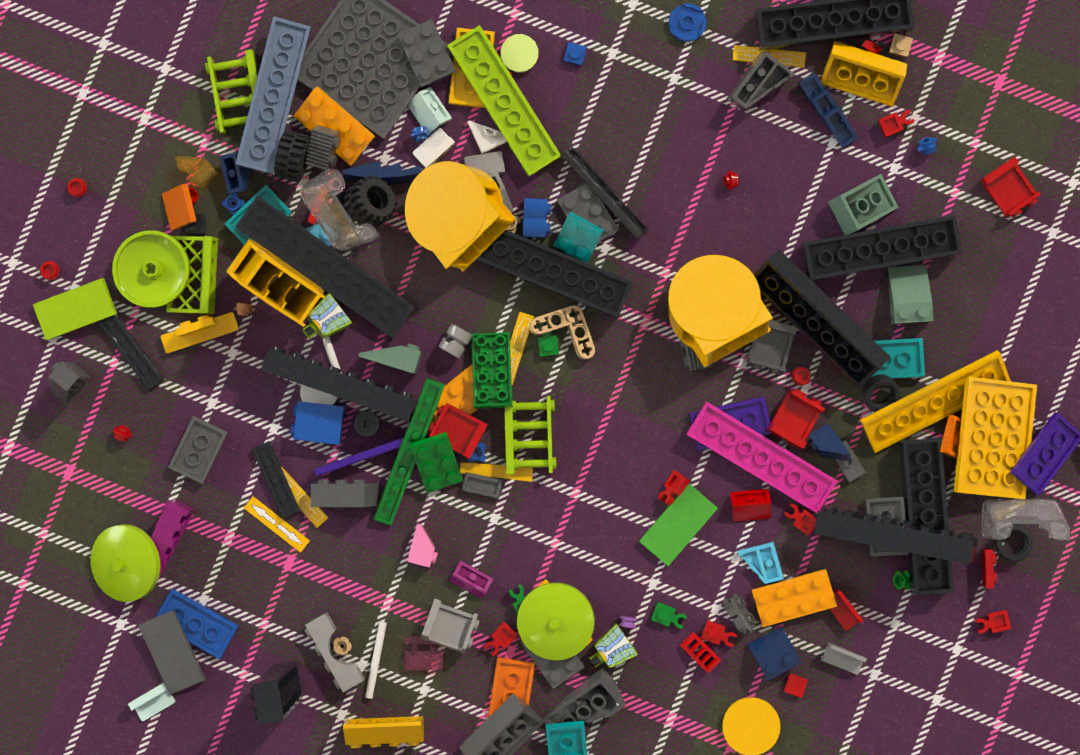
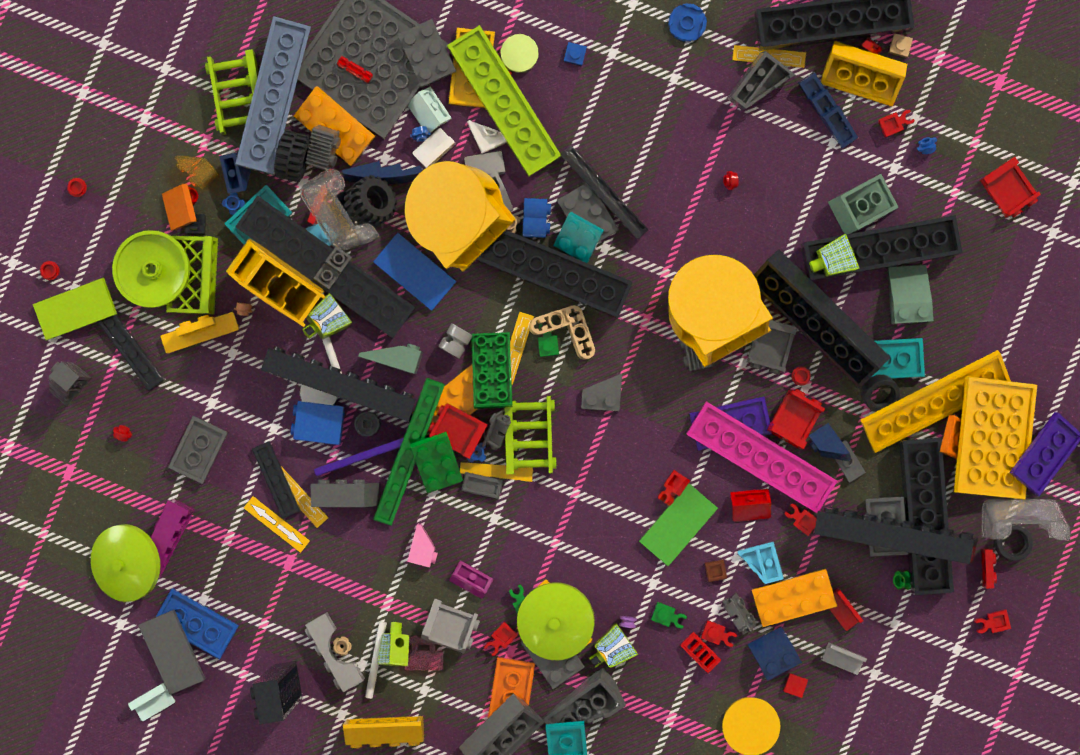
(332, 268): none -> dark grey slope
(354, 69): none -> red axle
(394, 647): none -> lime torso
(414, 271): none -> blue tile
(498, 423): none -> dark grey hinge
(603, 395): none -> dark grey wing
(715, 570): none -> copper tile
(835, 258): none -> lime torso

